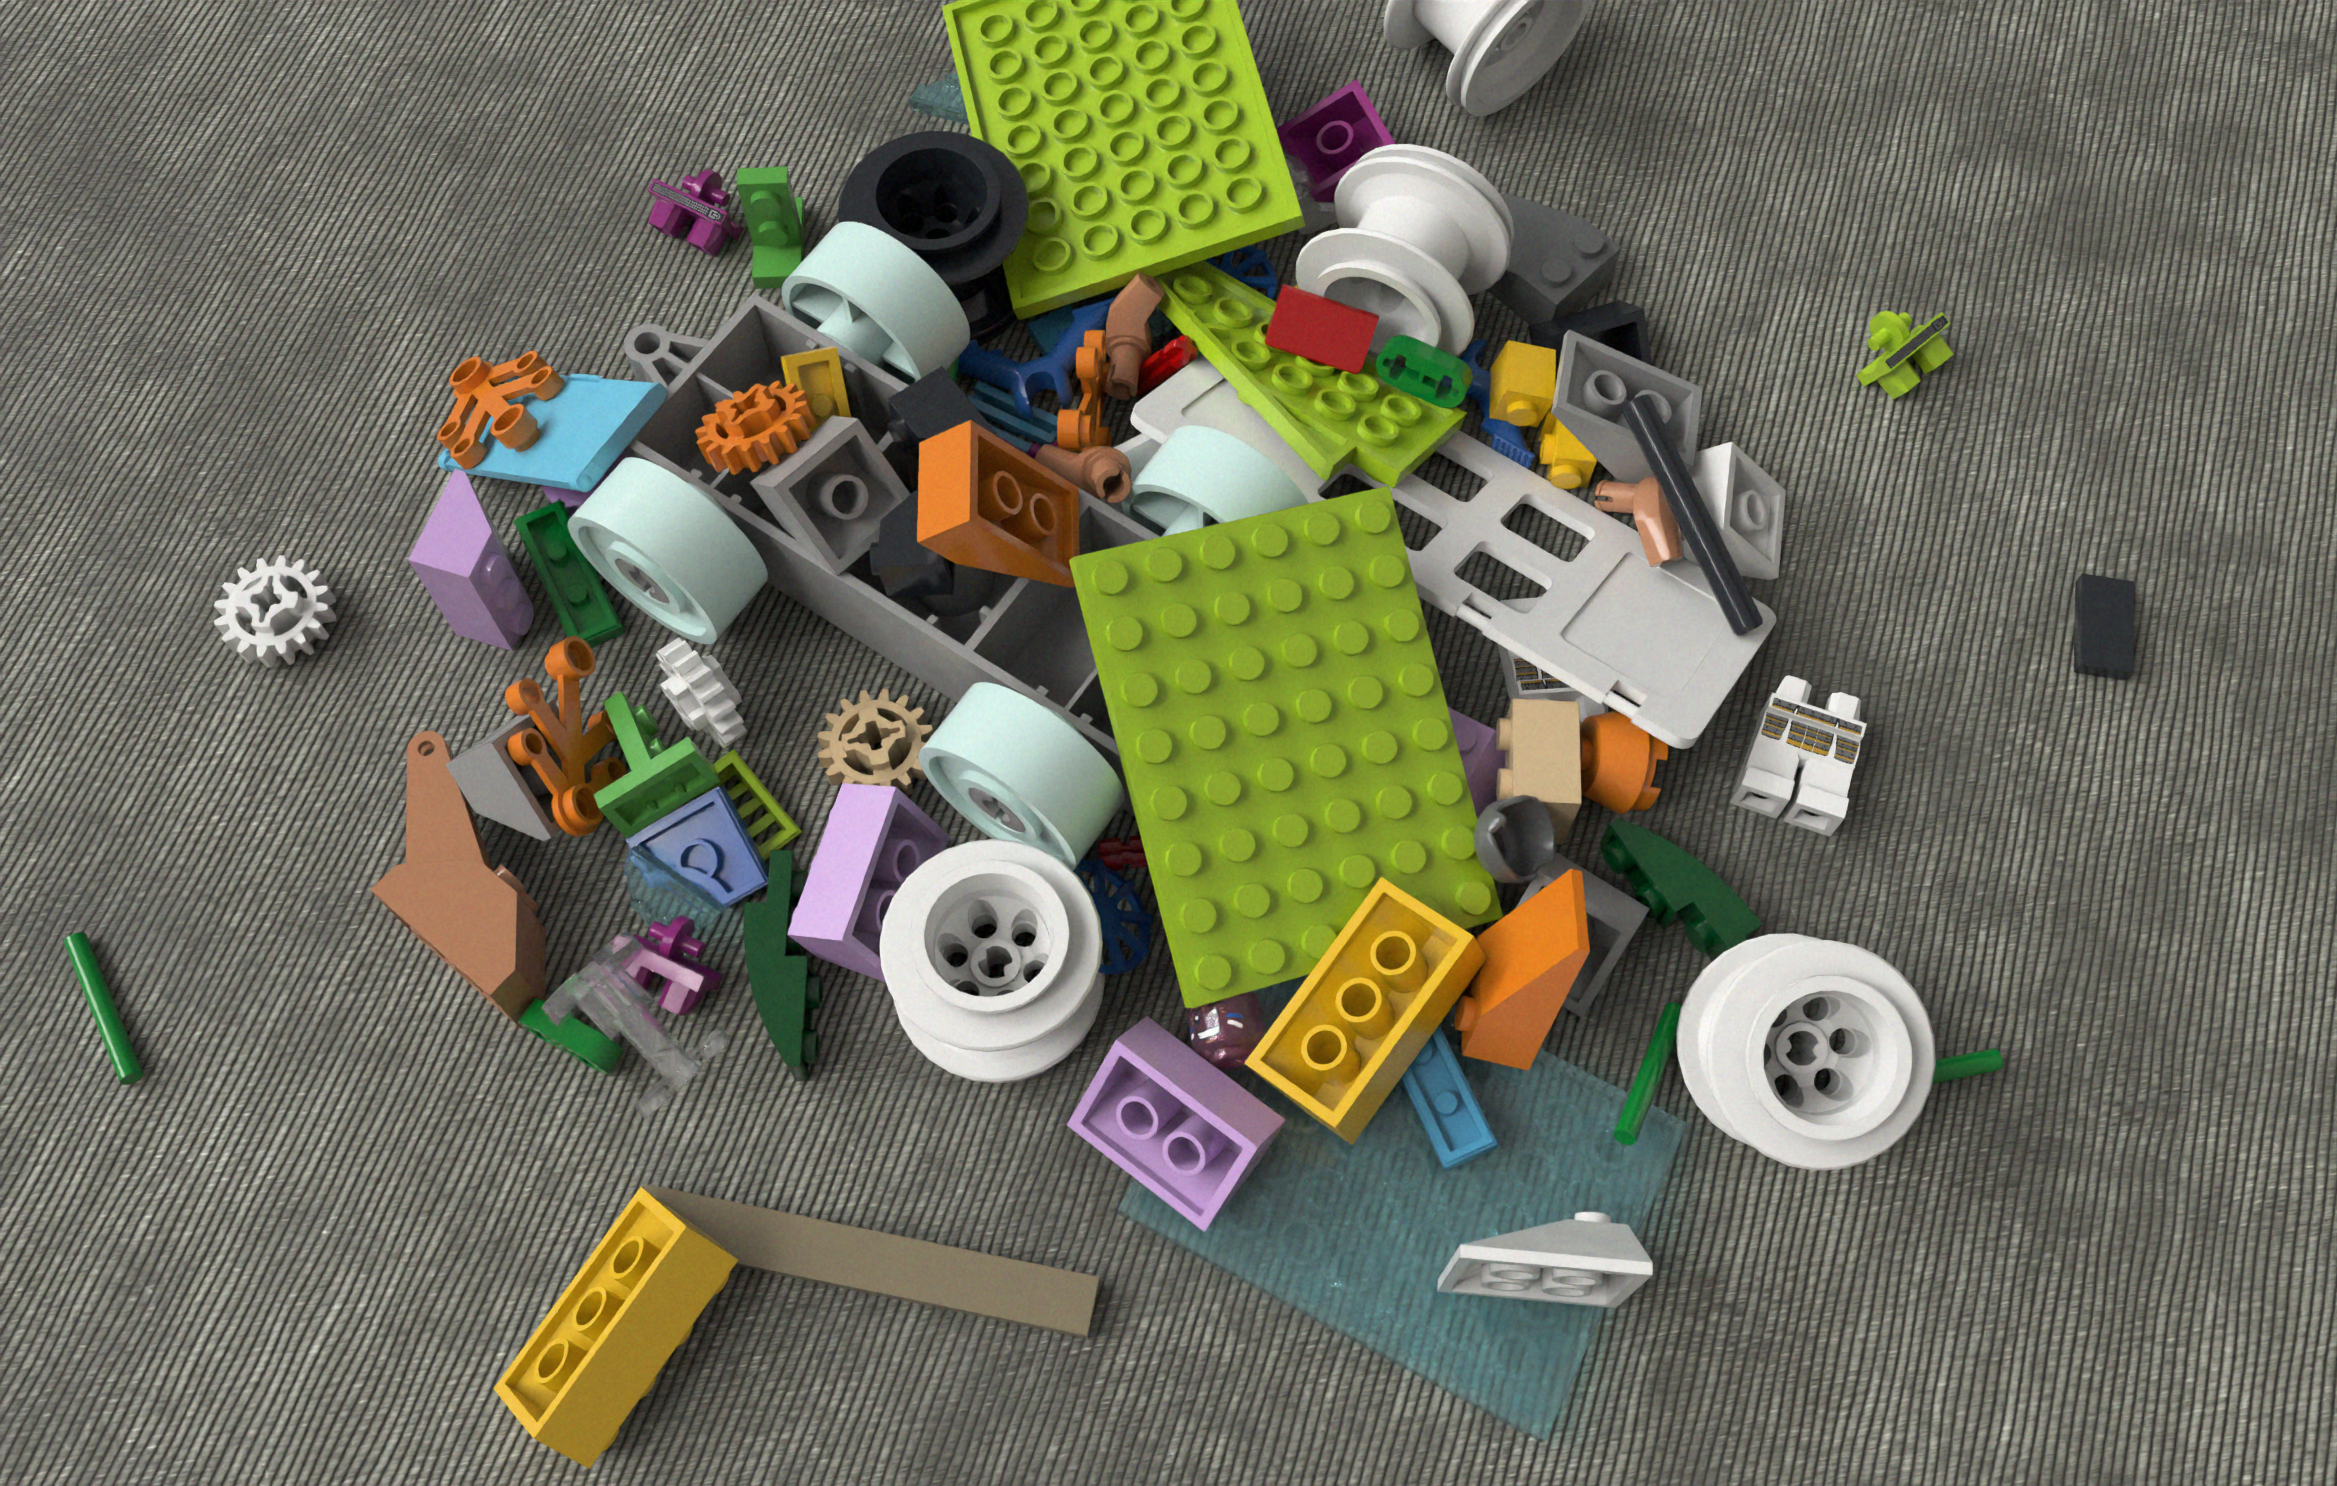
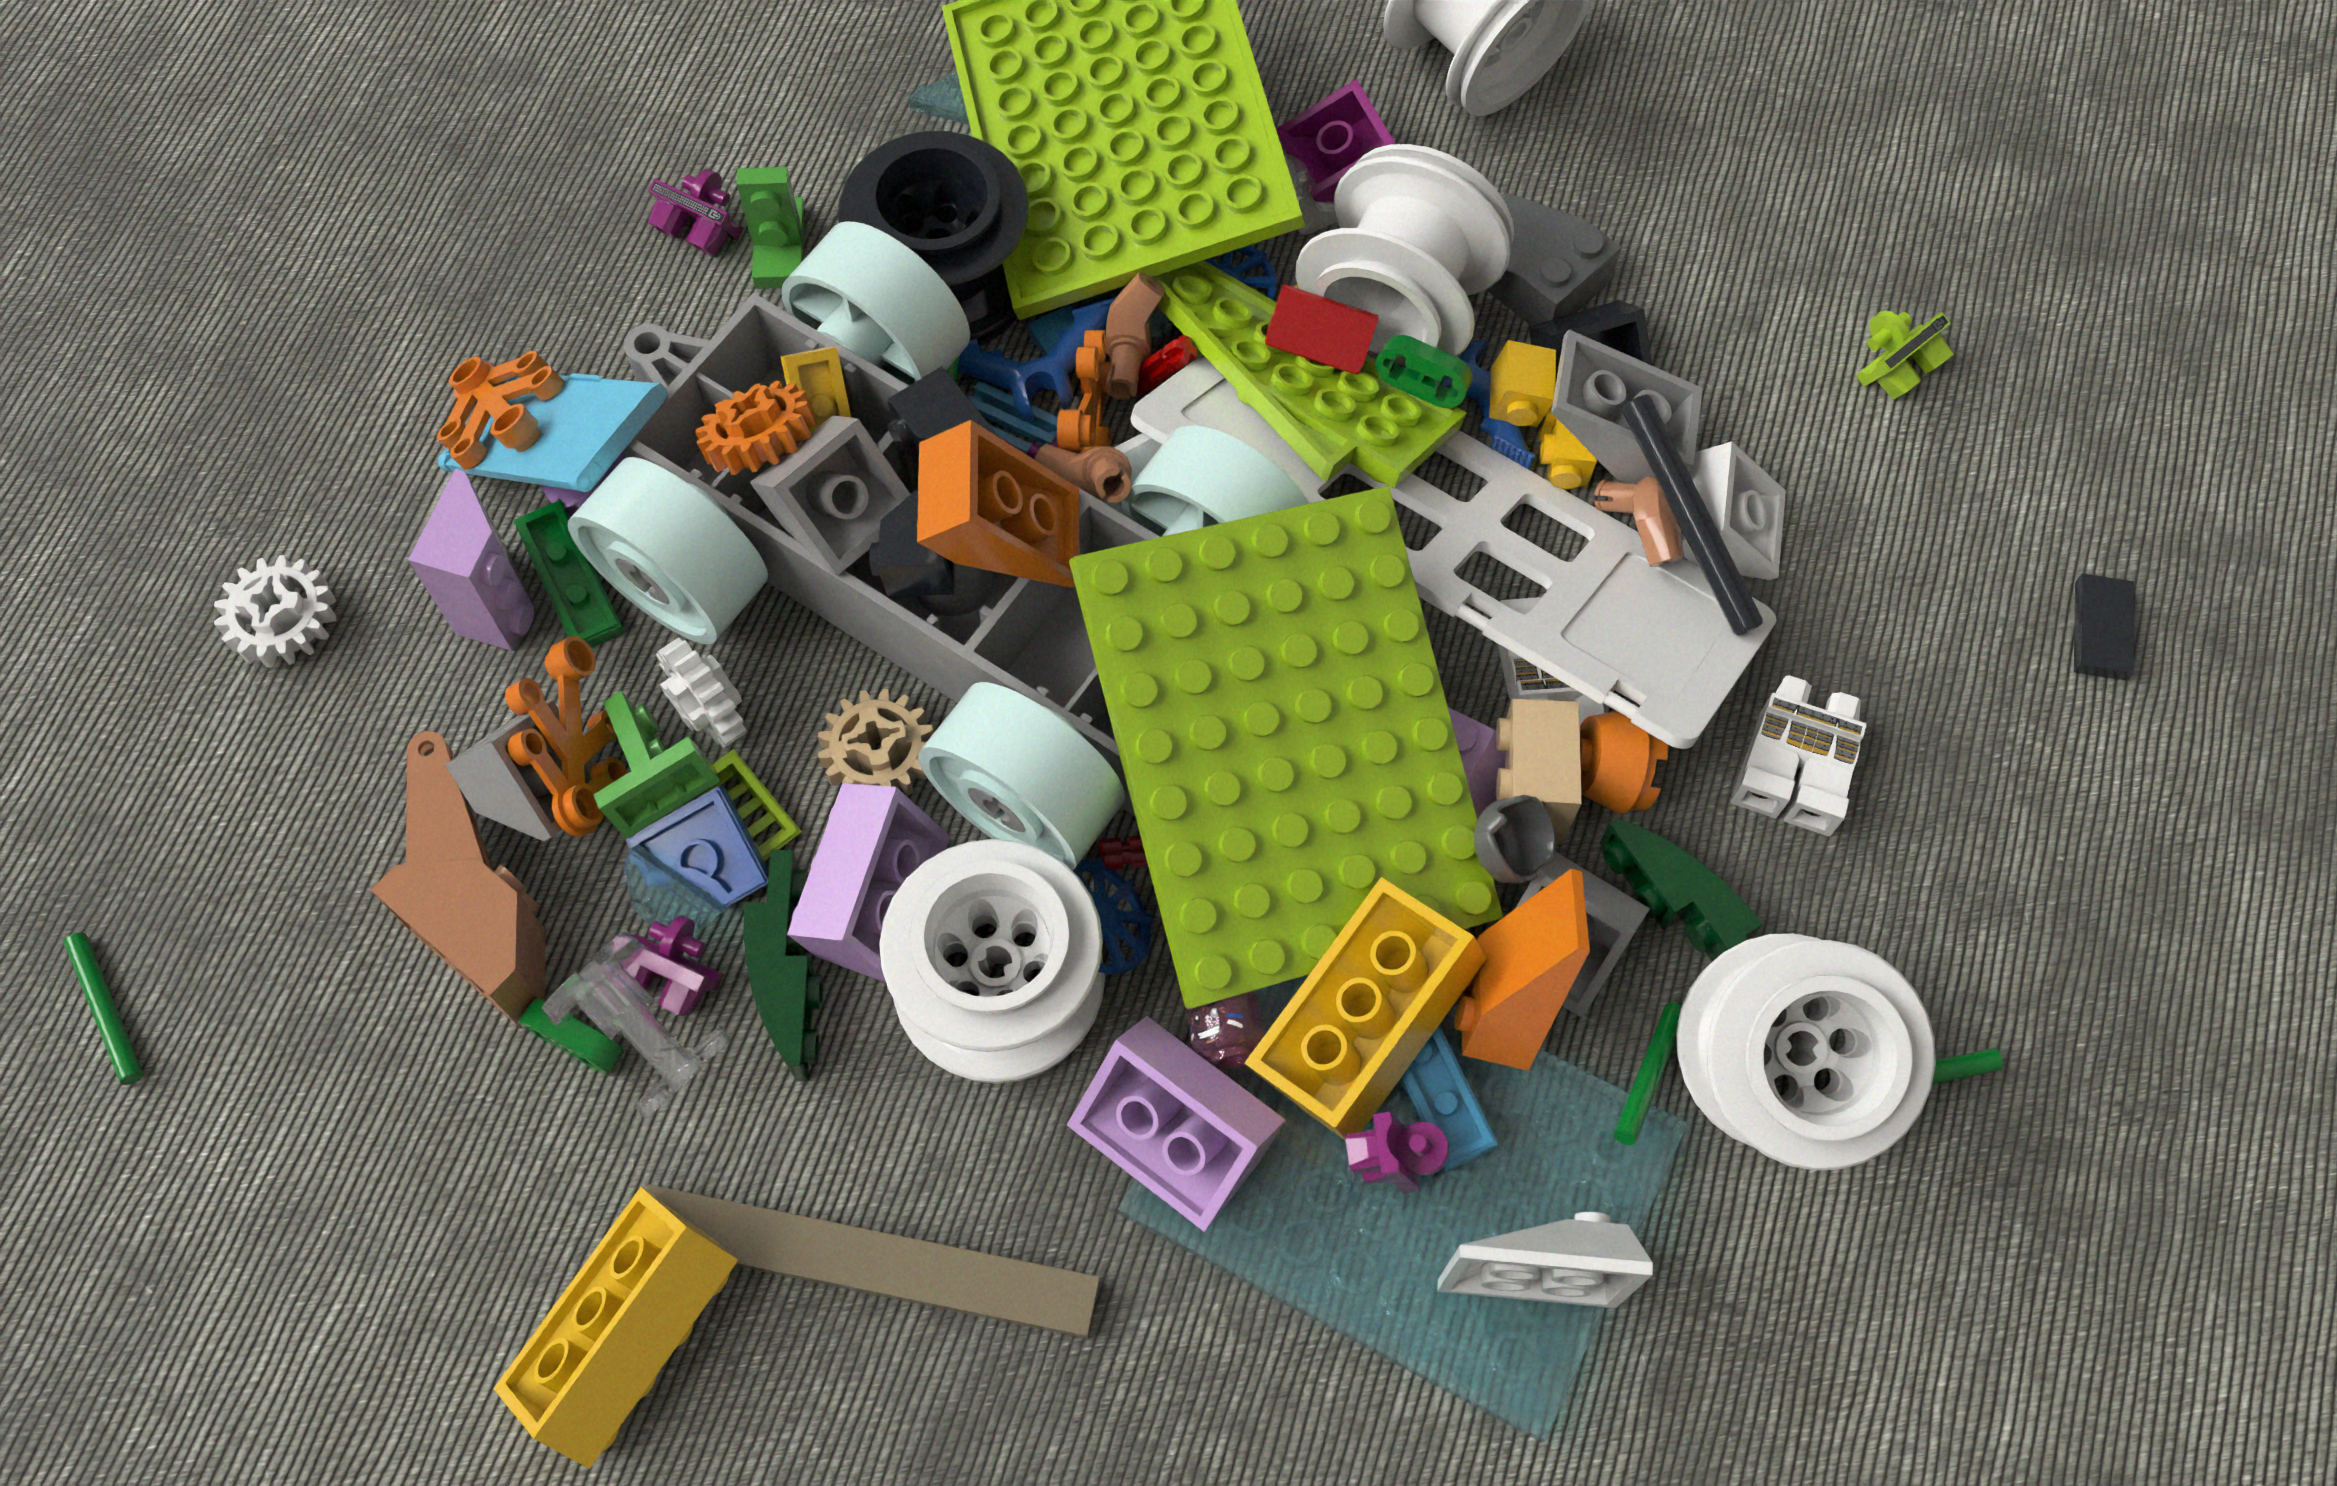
(1397, 1151): none -> magenta hips

